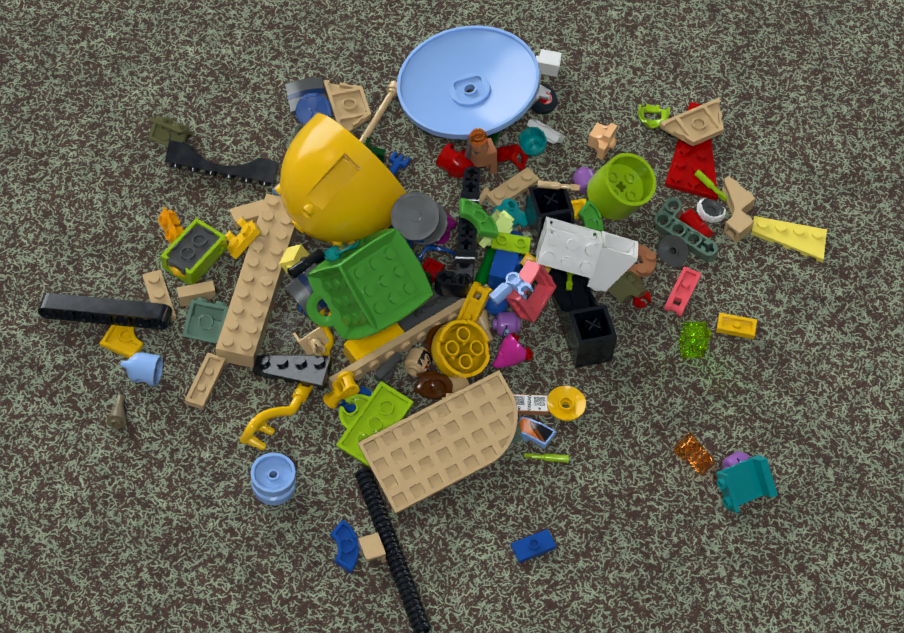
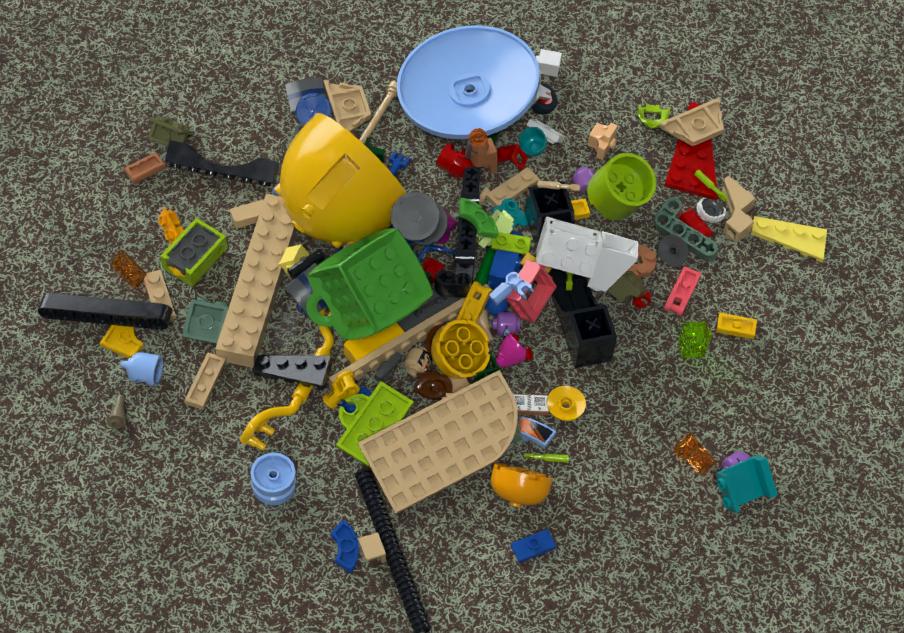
(128, 269): none -> clear orange plate
(144, 168): none -> nougat plate
(202, 290): tan piece -> none
(240, 242): yellow plate -> none
(313, 342): tan bracket -> none
(334, 252): teal plate -> none
(482, 374): none -> dark green bracket
(520, 485): none -> light orange cylinder
(591, 217): bright green tile -> none

